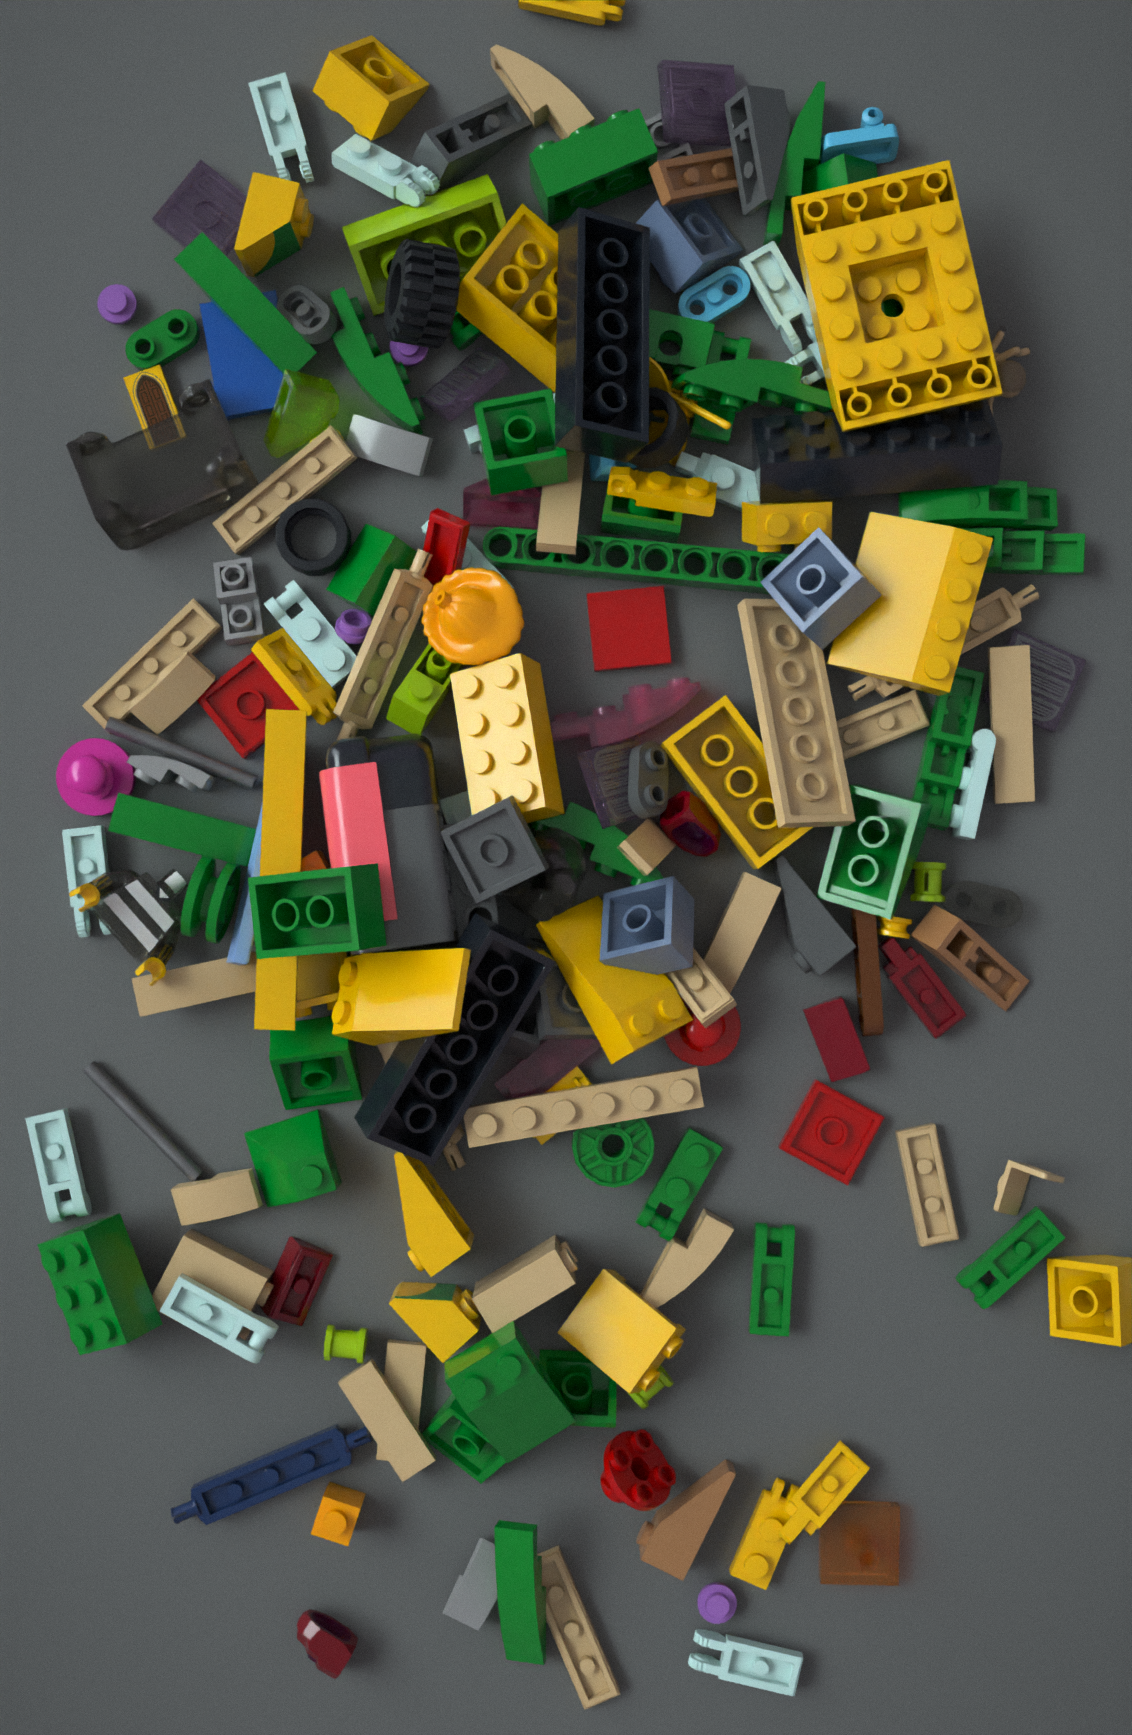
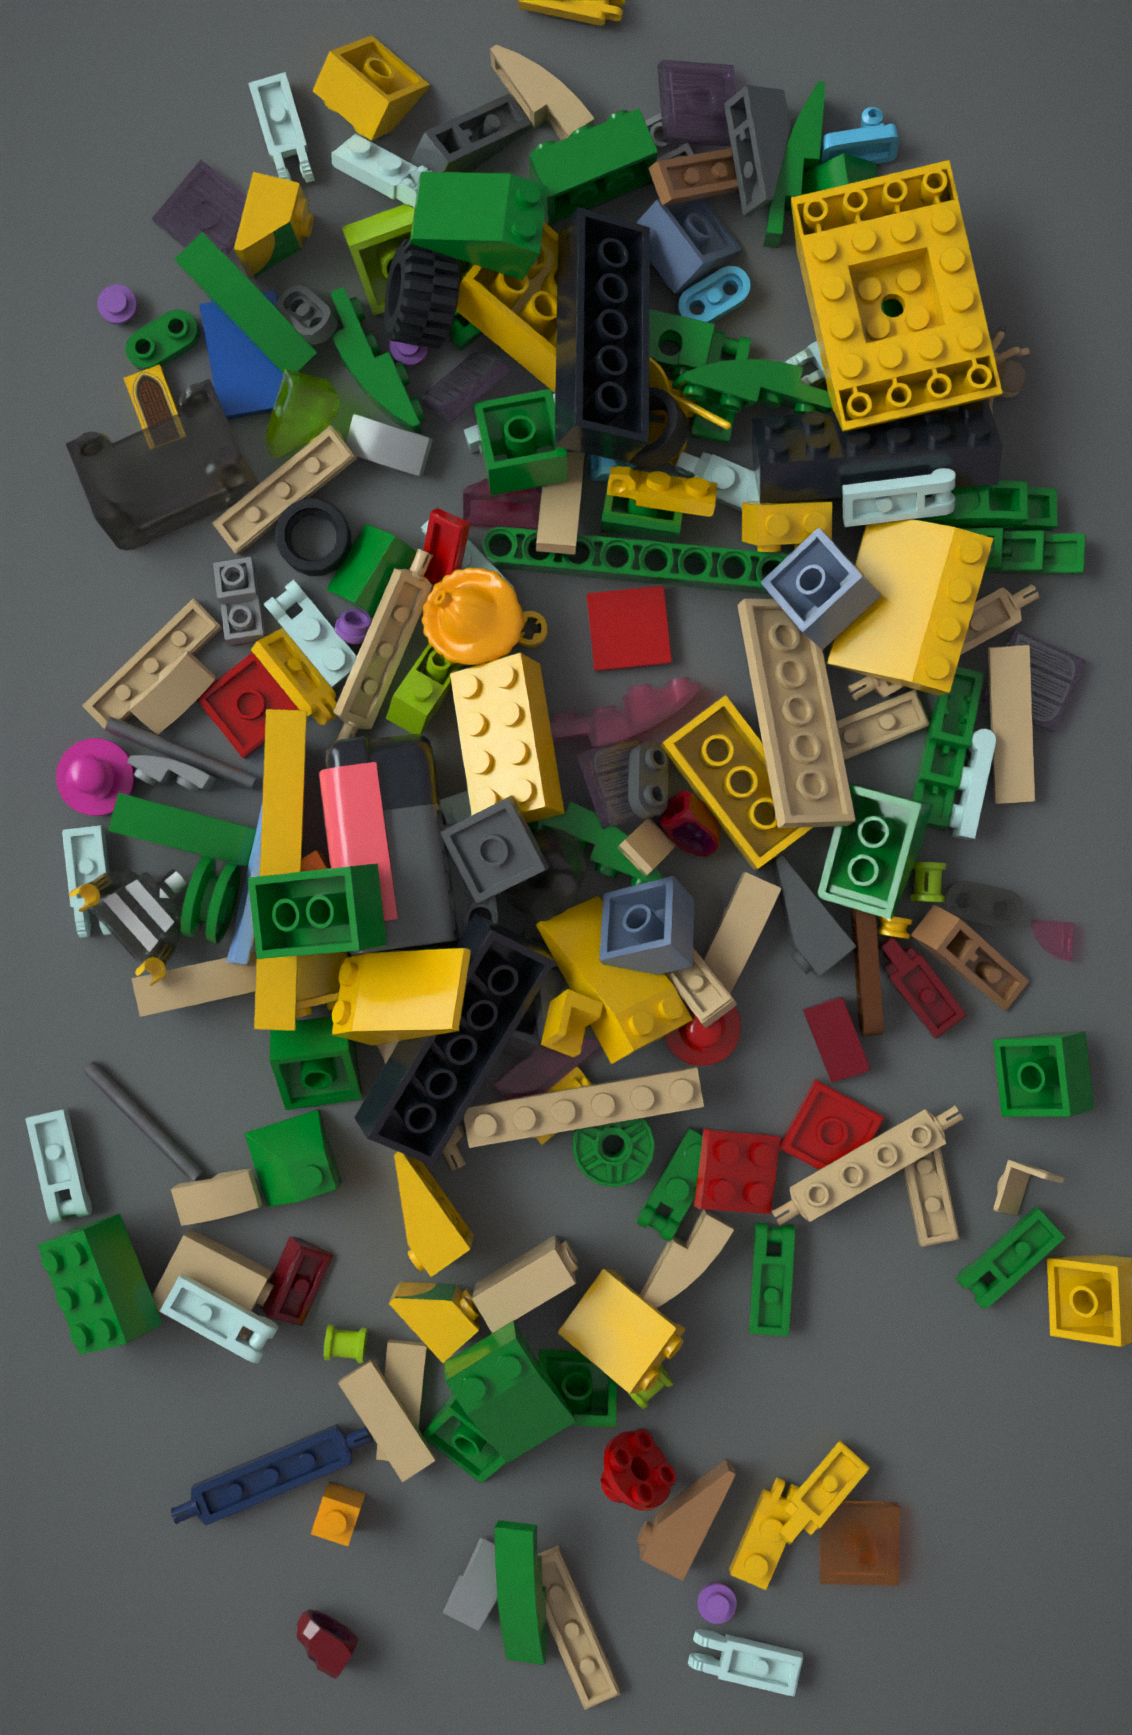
(481, 219): none -> green slope
(538, 638): none -> yellow bush
(567, 1021): none -> yellow panel
(737, 1171): none -> red plate
(779, 293): light aqua hinge -> none
(867, 1165): none -> tan plate
(899, 498): none -> light aqua plate
(1044, 1075): none -> green slope
(1055, 937): none -> clear pink tile

